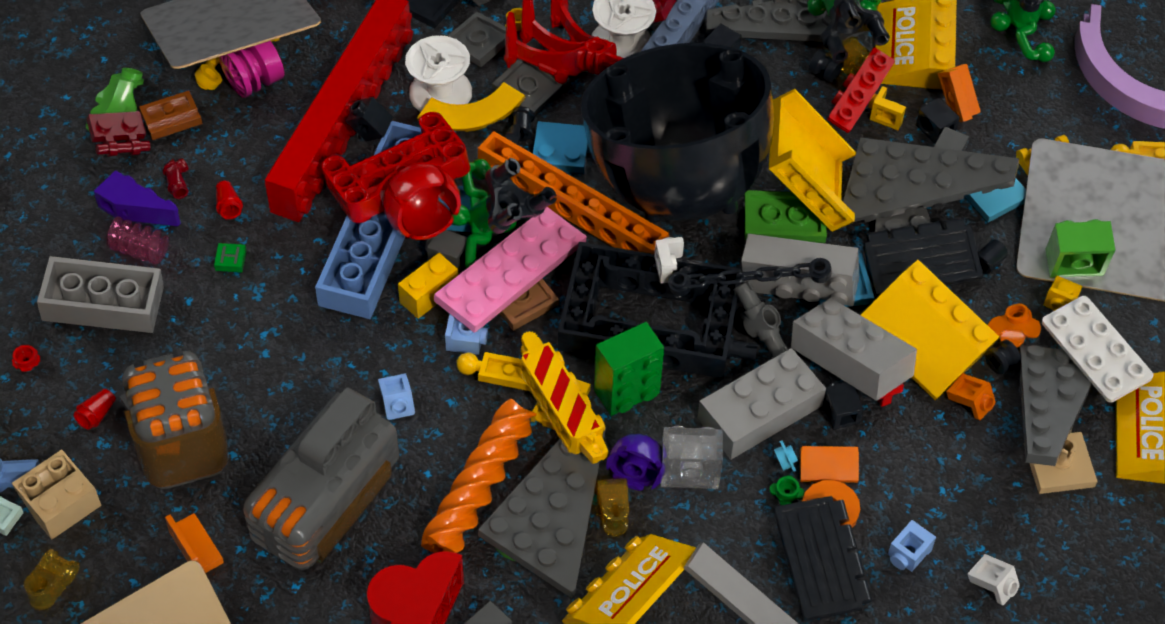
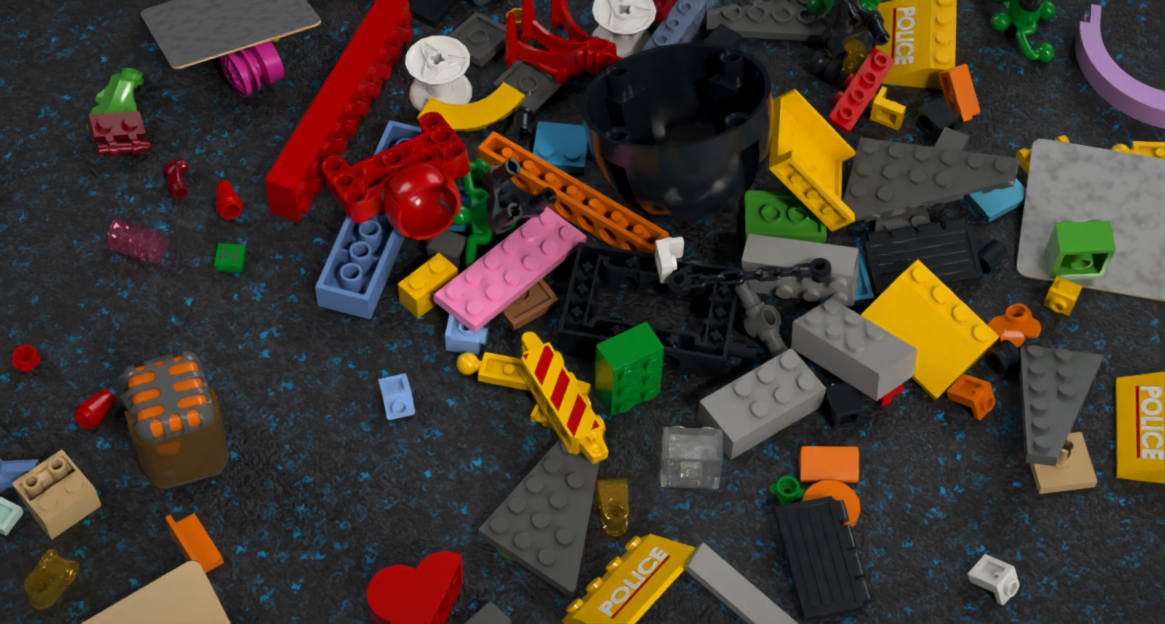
(100, 294): light grey brick -> none
(125, 198): dark purple slope -> none
(170, 115): dark orange plate -> none
(207, 76): yellow plate -> none
(323, 481): dark grey piece -> none
(369, 119): black brick -> none
(473, 484): orange piece -> none
(637, 460): dark purple cylinder -> none
(786, 456): medium azure plate -> none
(911, 546): light blue brick -> none
(1097, 349): white bracket -> none

